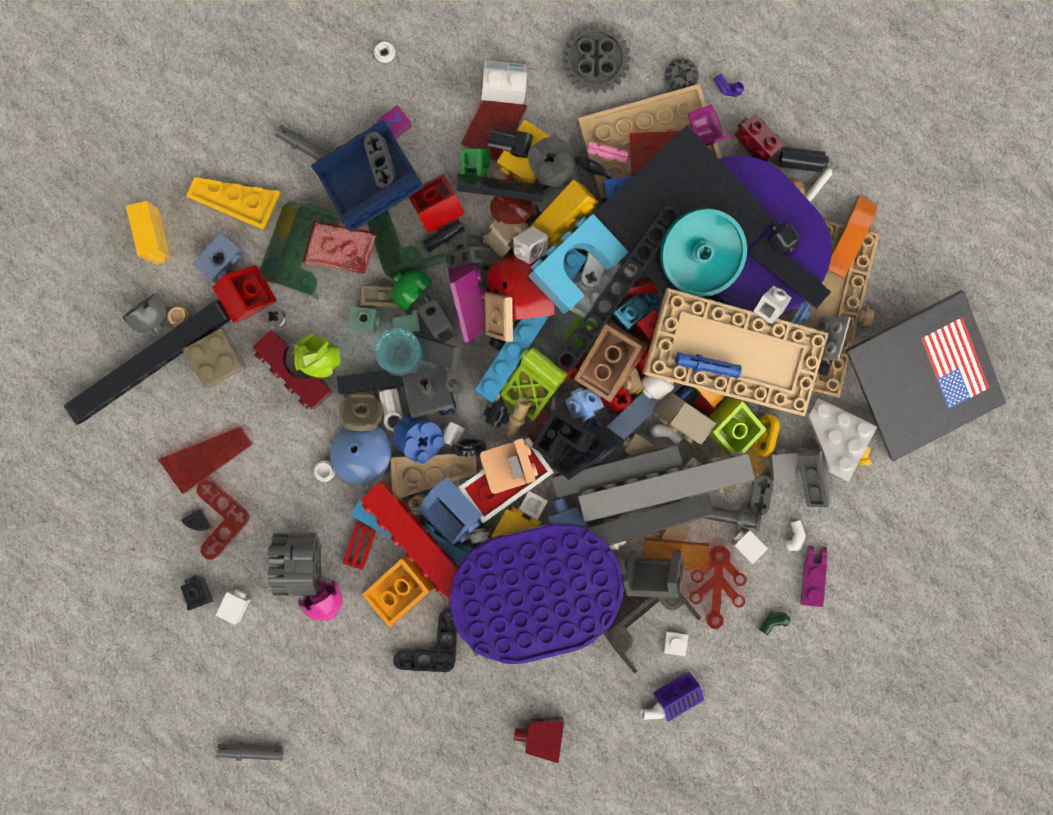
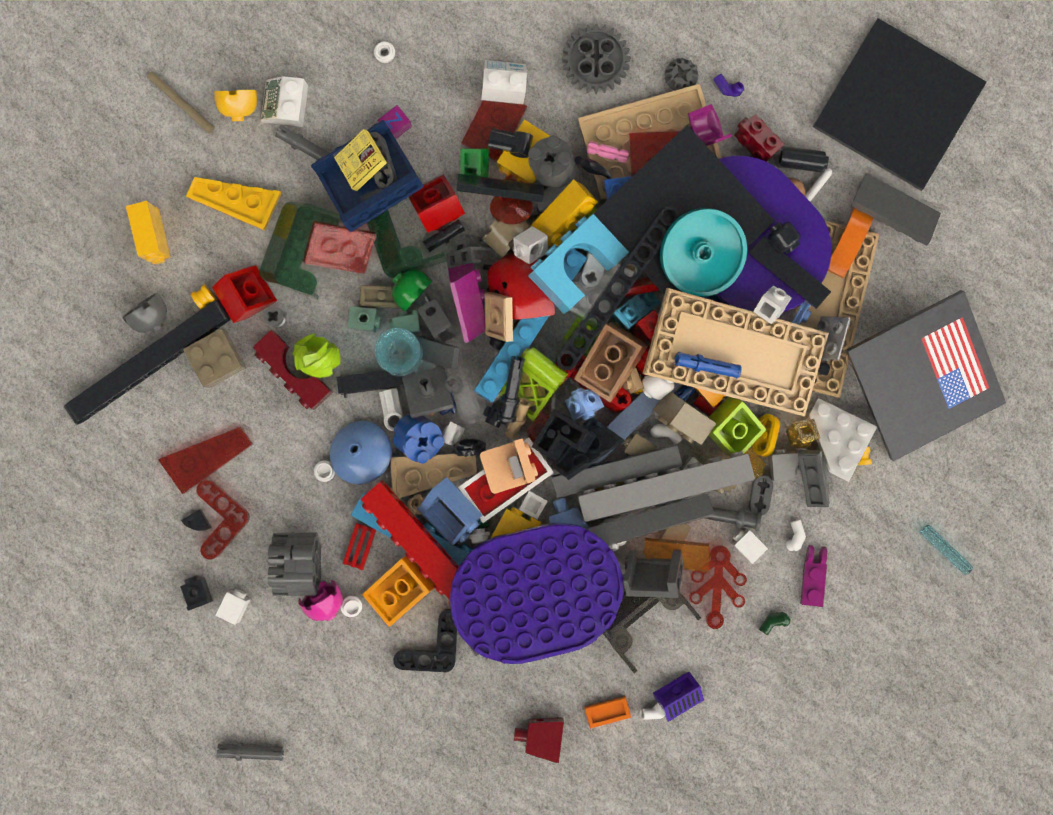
(177, 315): tan plate -> none
(180, 102): none -> dark tan bar
(203, 296): none -> yellow wheel
(207, 260): sand blue brick -> none
(236, 103): none -> yellow cylinder
(284, 101): none -> white slope
(351, 606): none -> white plate
(360, 160): none -> light yellow tile
(361, 422): dark tan plate -> none
(510, 398): none -> black pin
(607, 712): none -> orange tile
(675, 643): white plate -> none
(802, 433): none -> clear yellow brick
(866, 317): tan plate -> none
(896, 209): none -> dark grey tile
(899, 104): none -> black tile
(946, 549): none -> clear light blue axle

